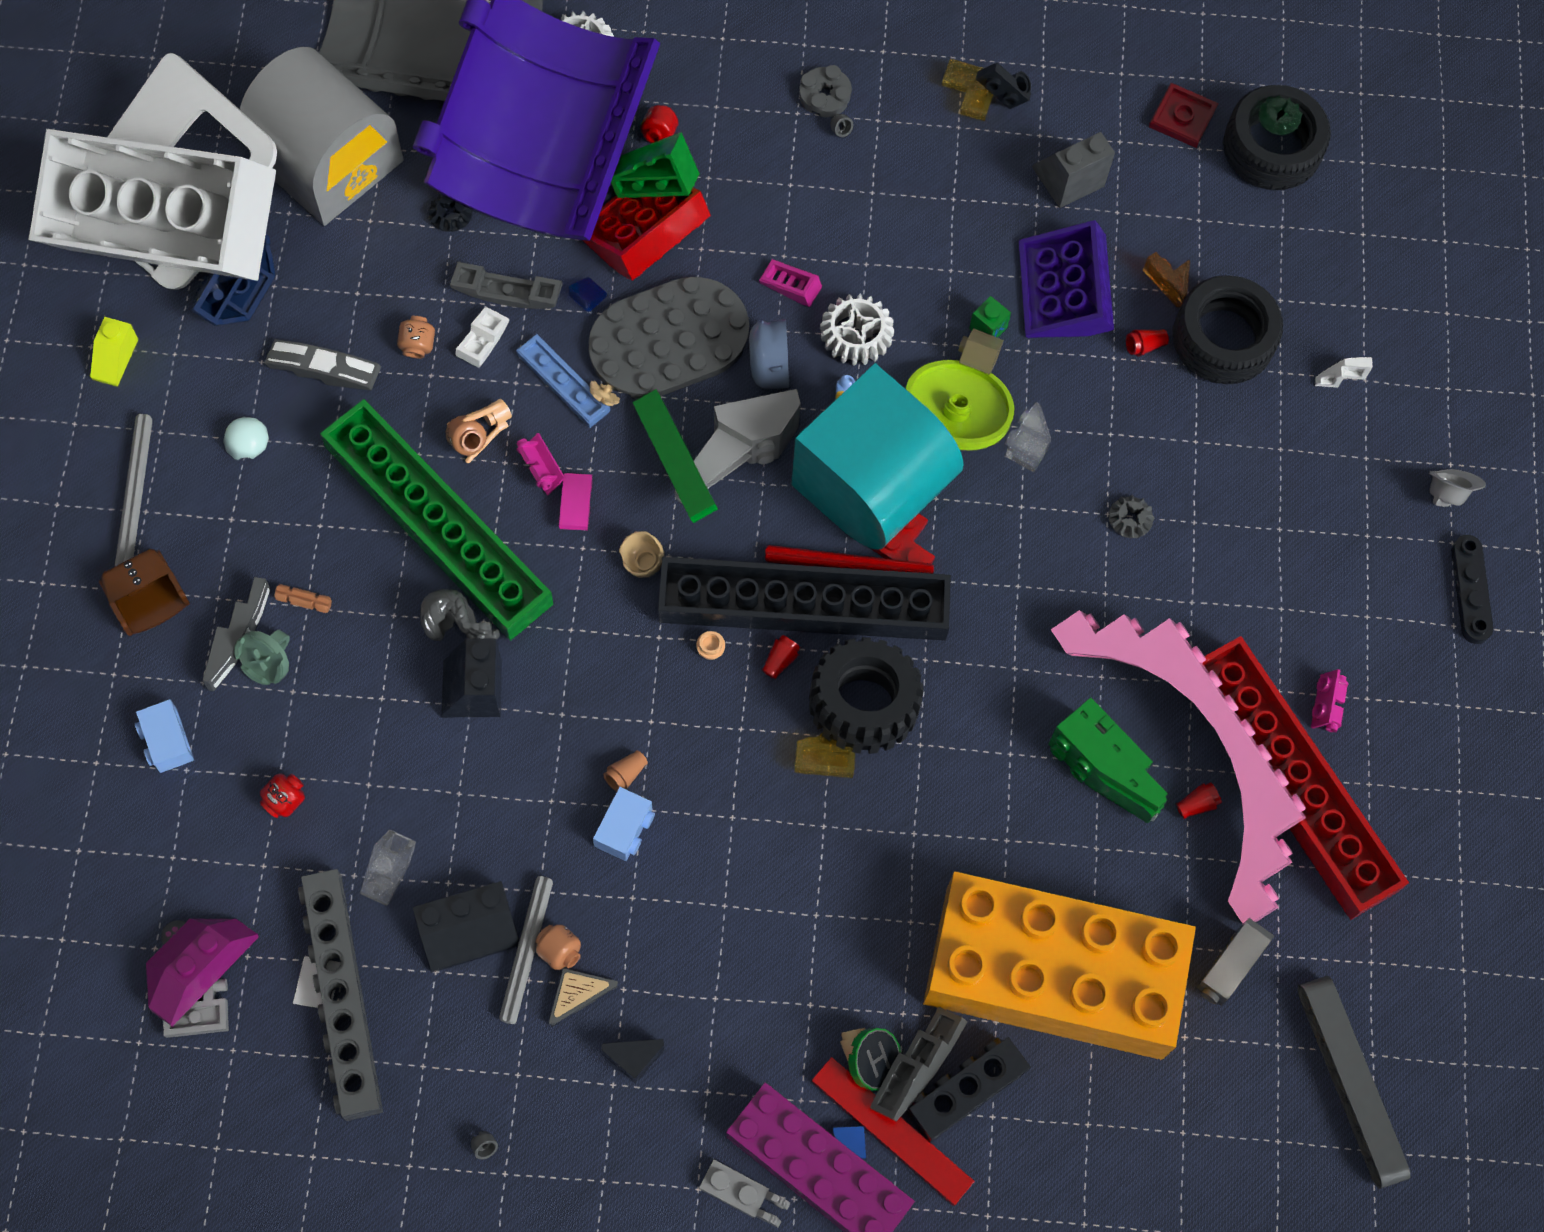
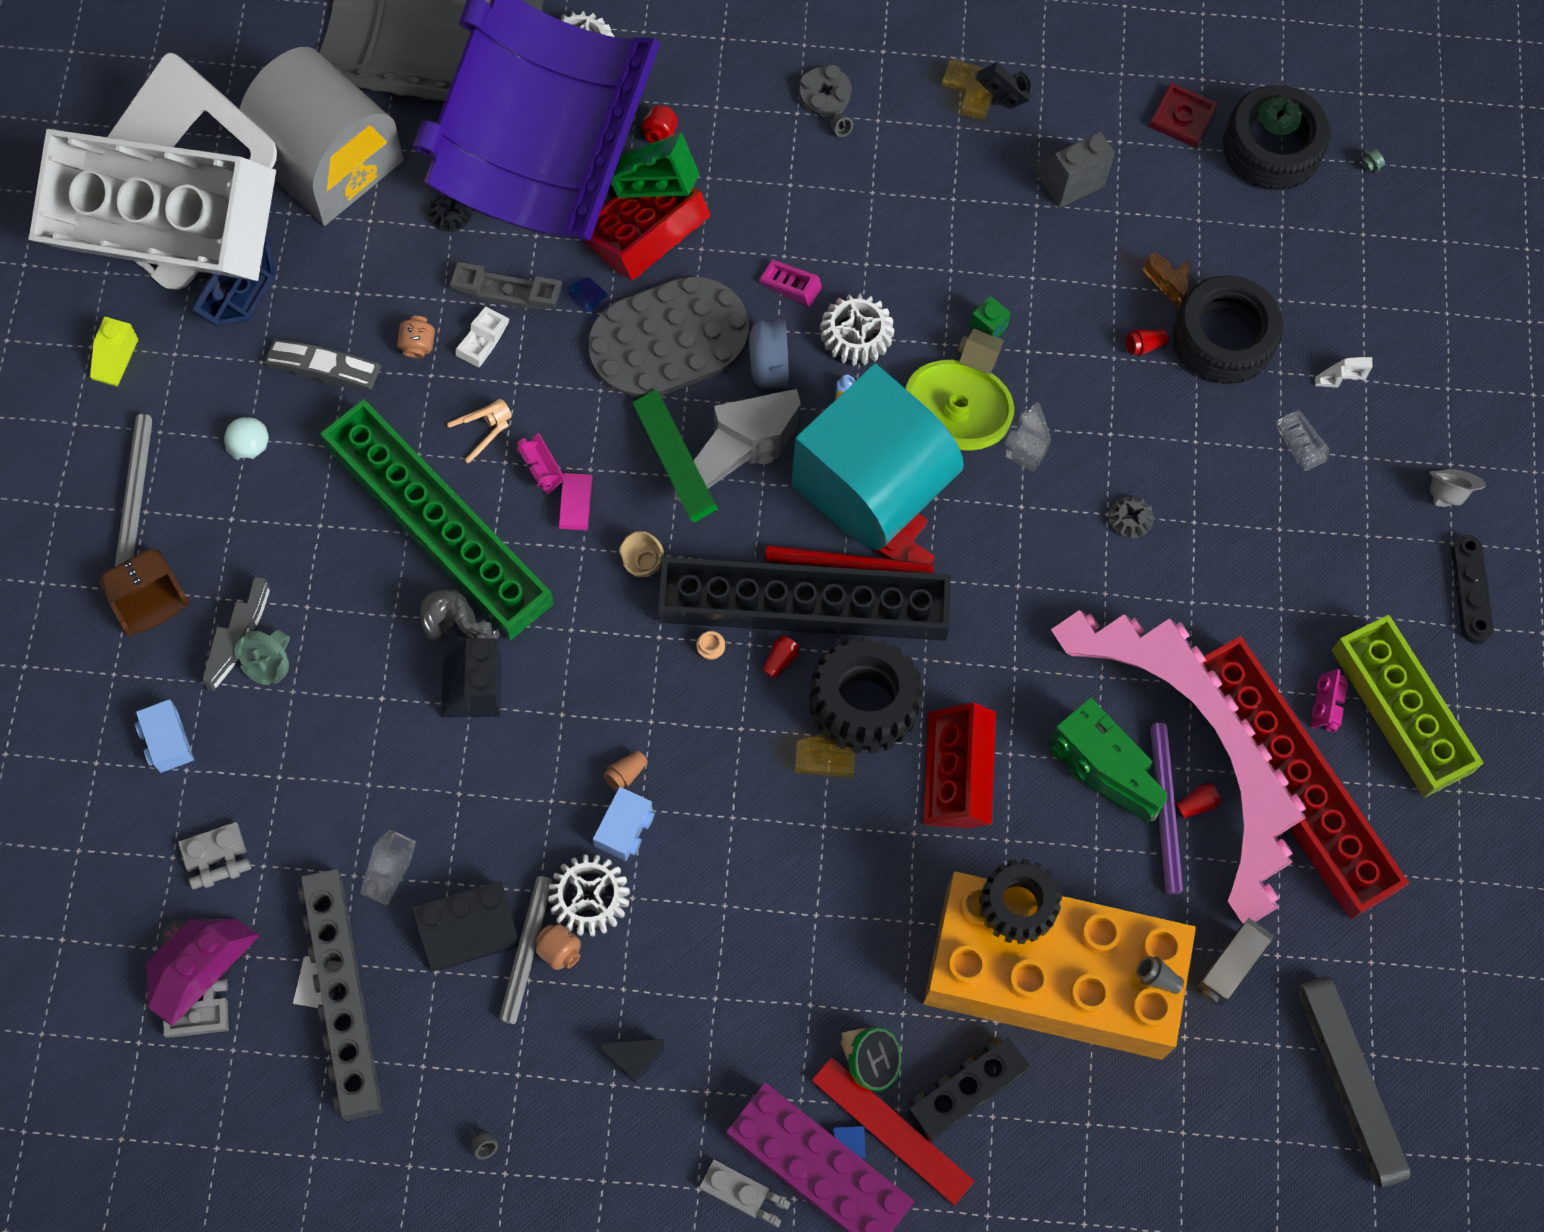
(211, 848): none -> light grey plate
(282, 795): red head -> none
(303, 598): nougat axle -> none
(465, 437): nougat head -> none
(562, 380): medium blue tile -> none
(572, 875): none -> white gear
(576, 992): tile -> none
(603, 394): tan plant -> none
(919, 1065): dark grey slope -> none
(960, 767): none -> red slope
(1028, 877): none -> black tyre
(1066, 282): dark purple slope -> none
(1159, 975): none -> dark grey cone
(1167, 815): none -> medium lavender axle
(1307, 456): none -> clear slope
(1372, 160): none -> sand green plate
(1406, 706): none -> lime brick

